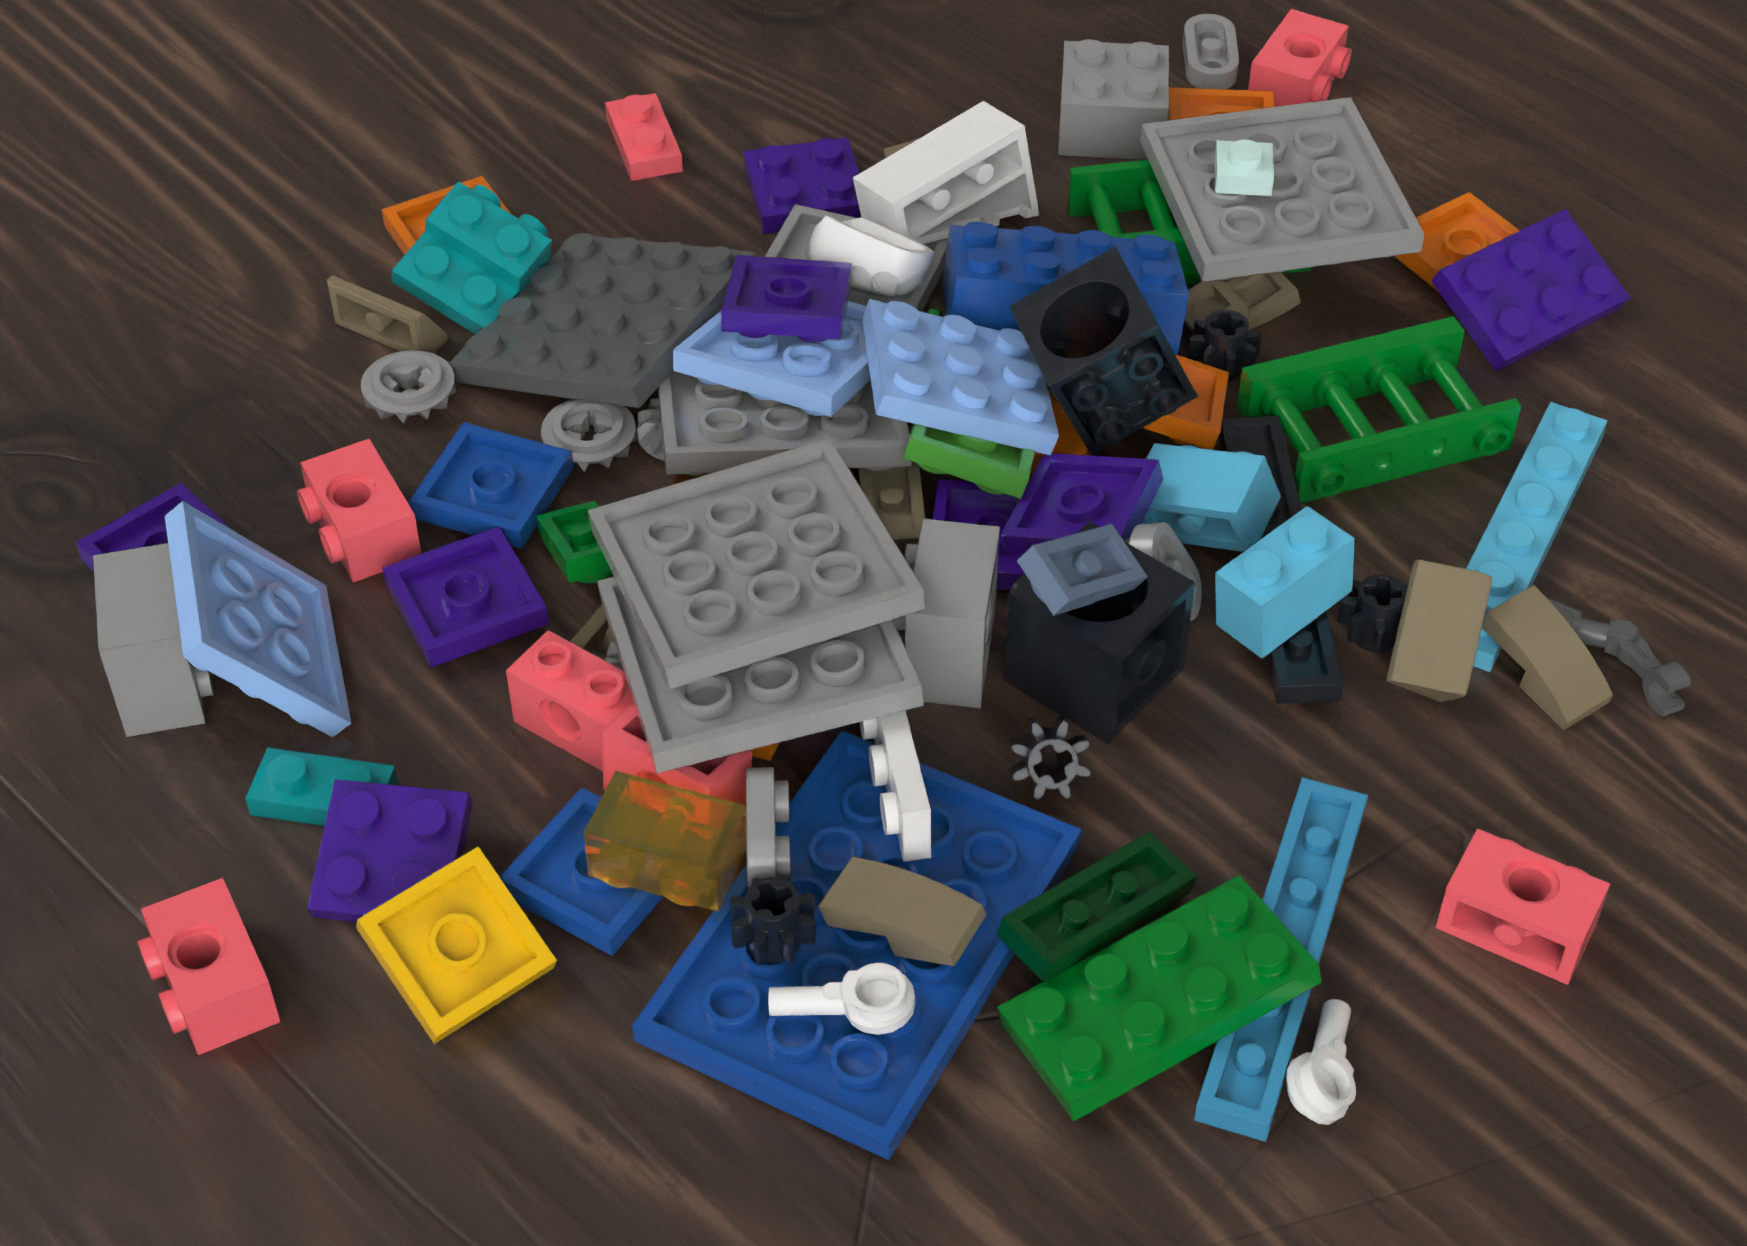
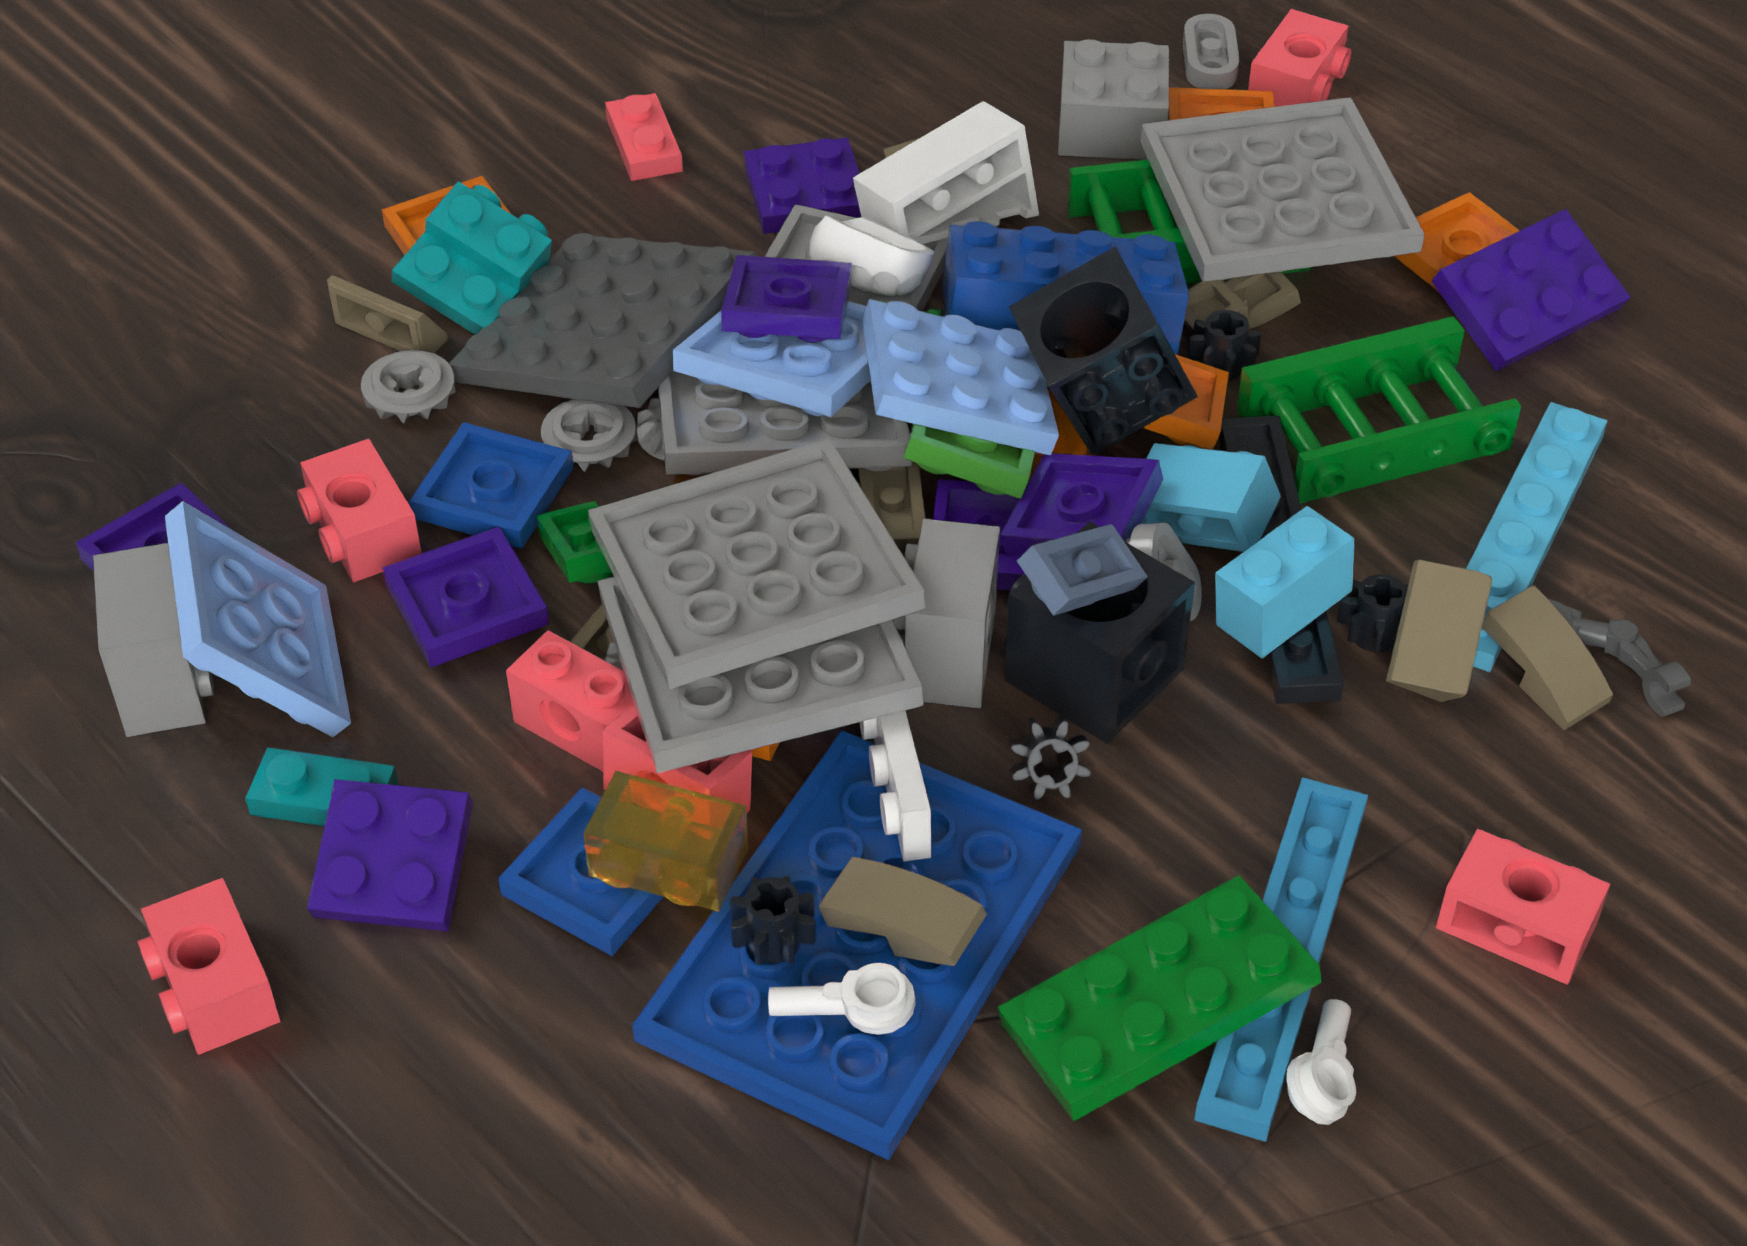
(455, 944): yellow plate -> none
(765, 805): light grey plate -> none
(1096, 906): dark green plate -> none
(1244, 167): light aqua plate -> none

